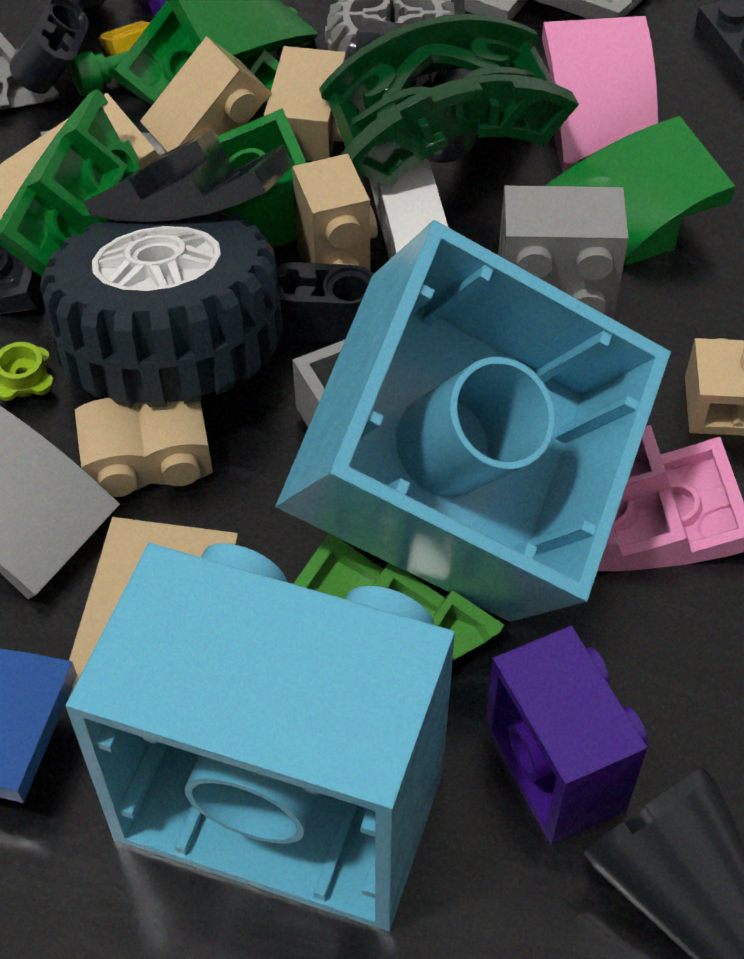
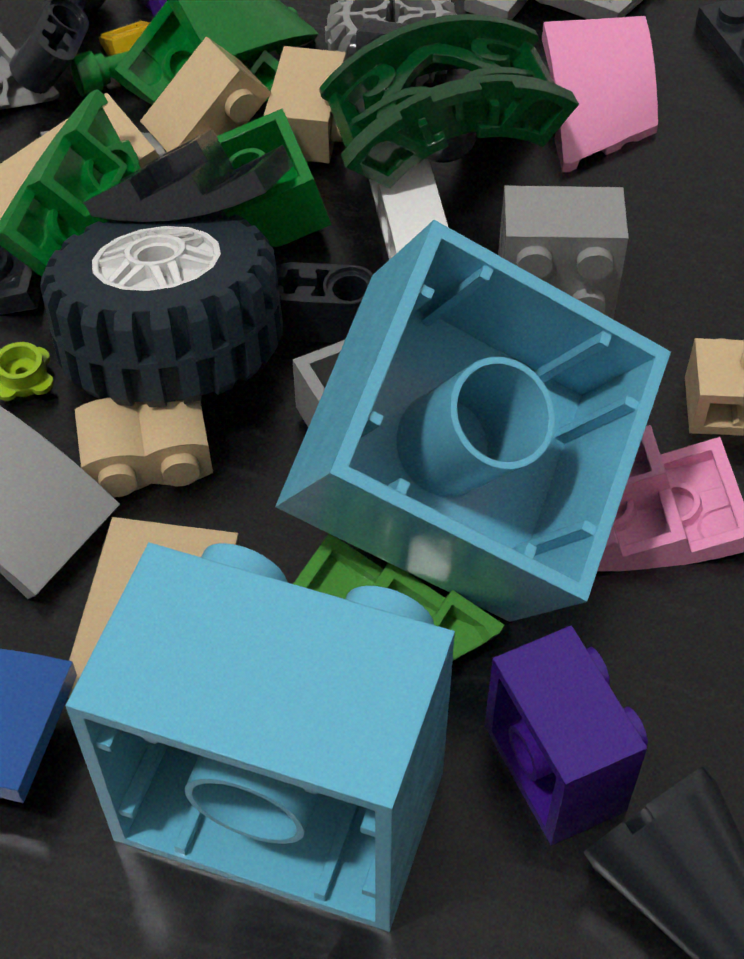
(332, 213): tan brick -> none
(663, 180): green slope -> none

